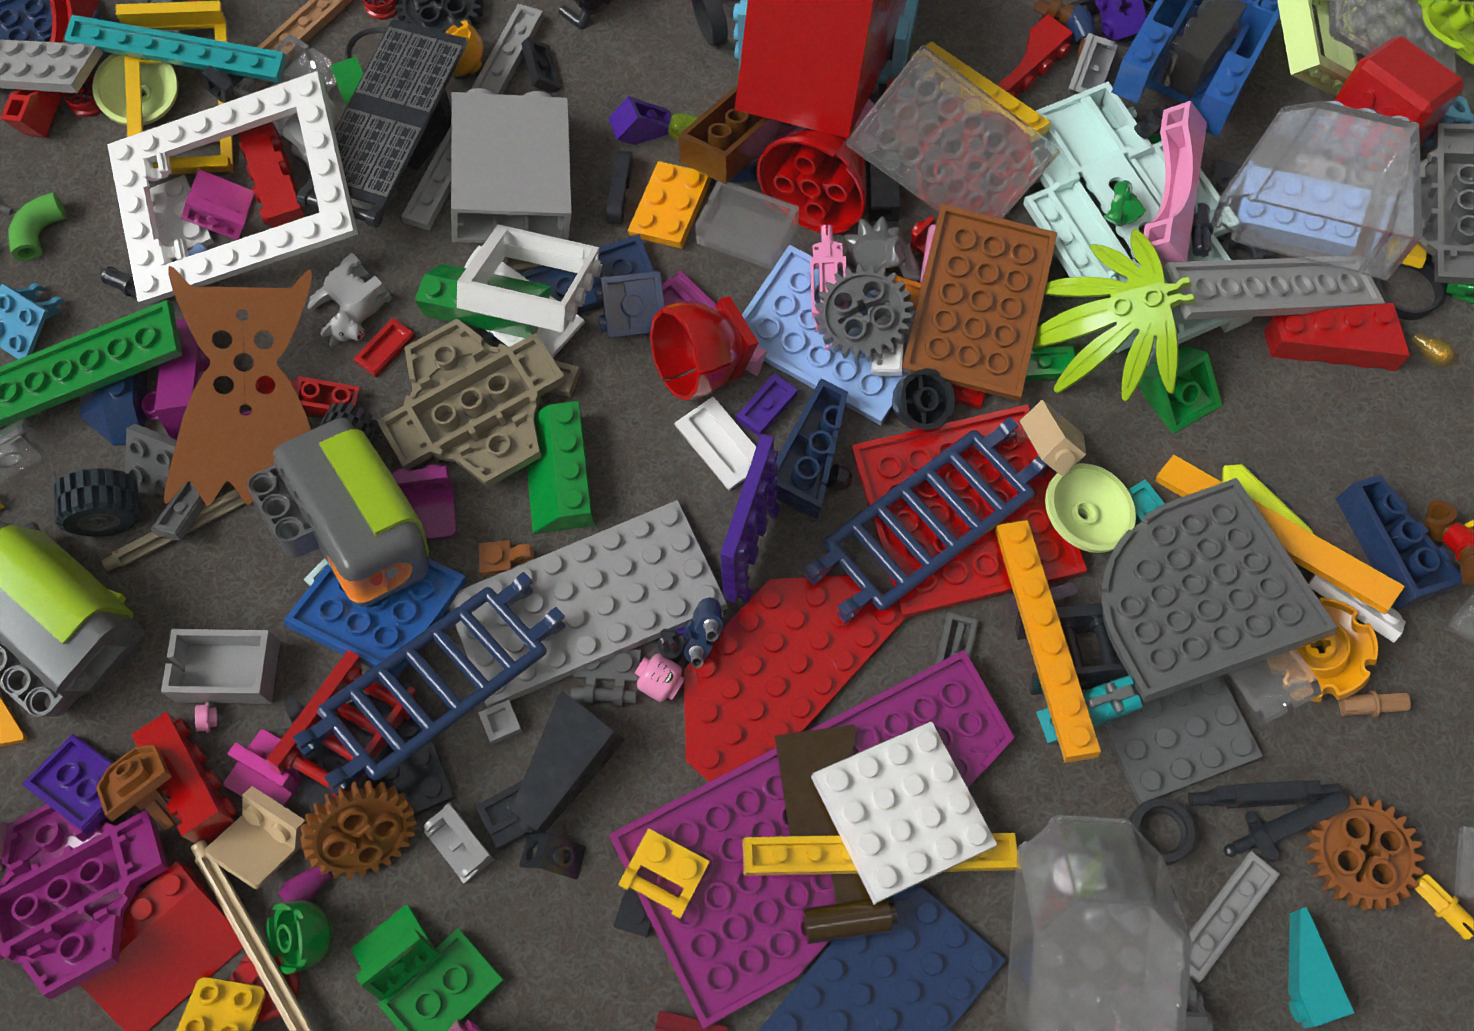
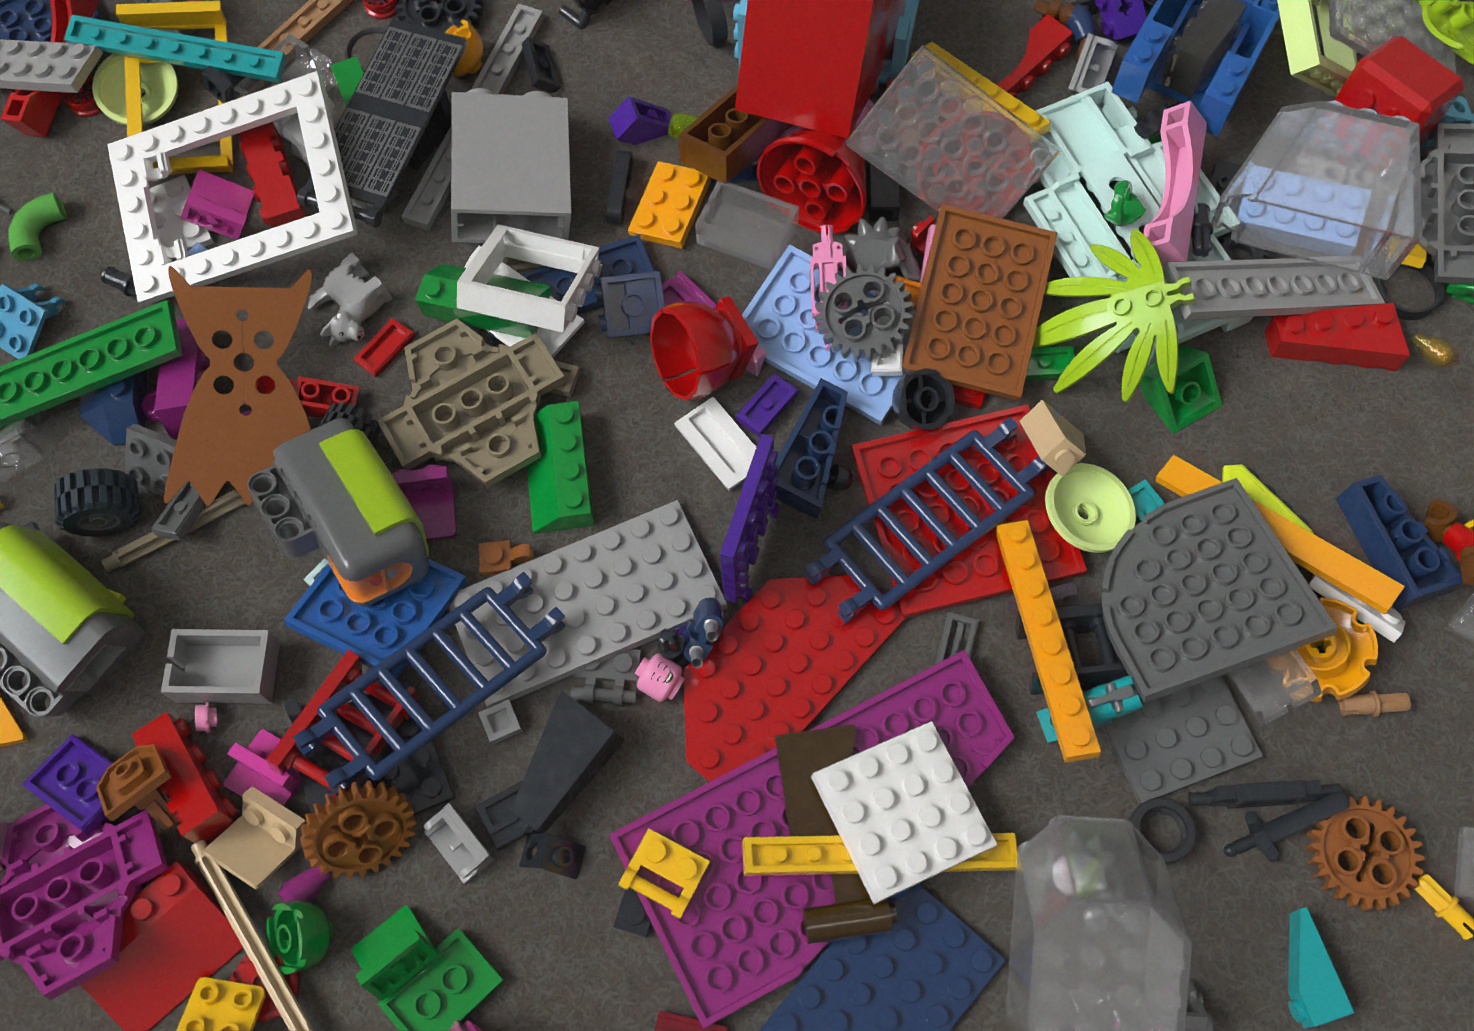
(1228, 912): light grey tile -> none

